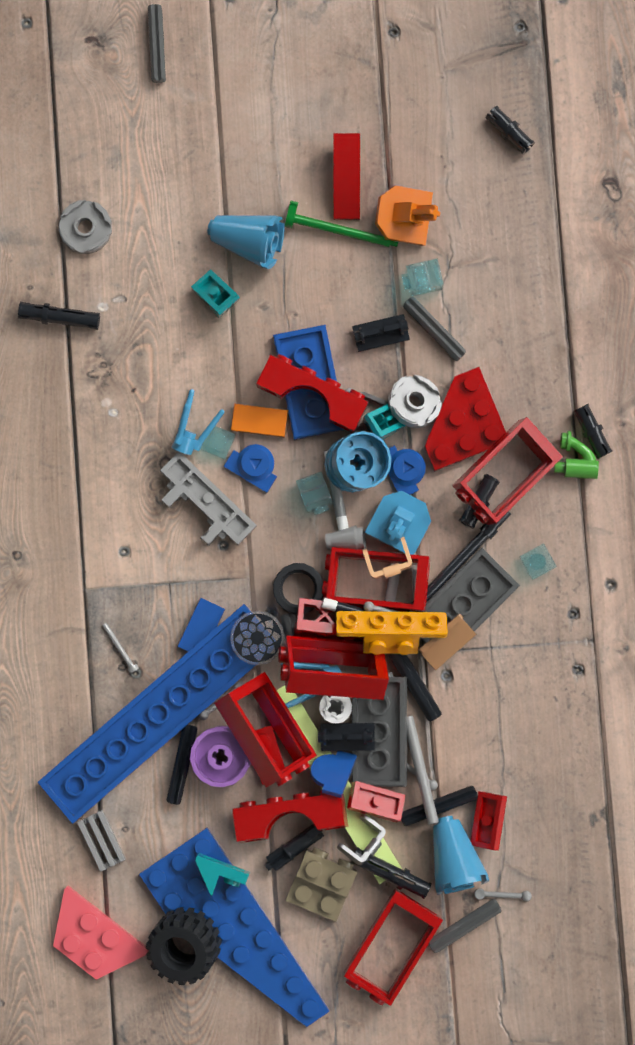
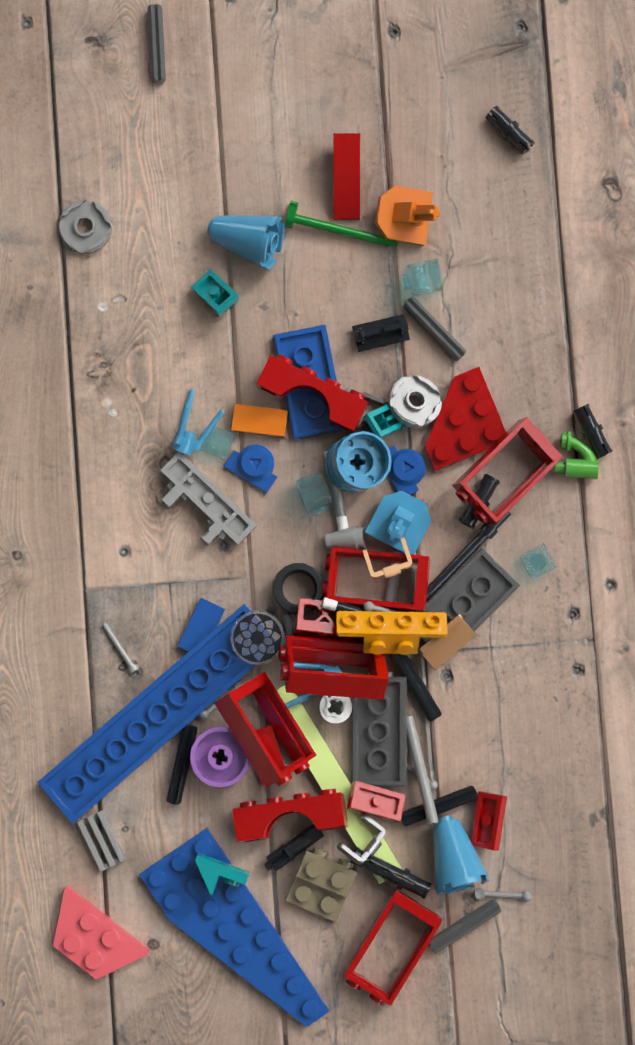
(64, 316): black pin -> none
(173, 962): black tyre -> none
(333, 772): blue piece -> none
(347, 737): black hinge -> none

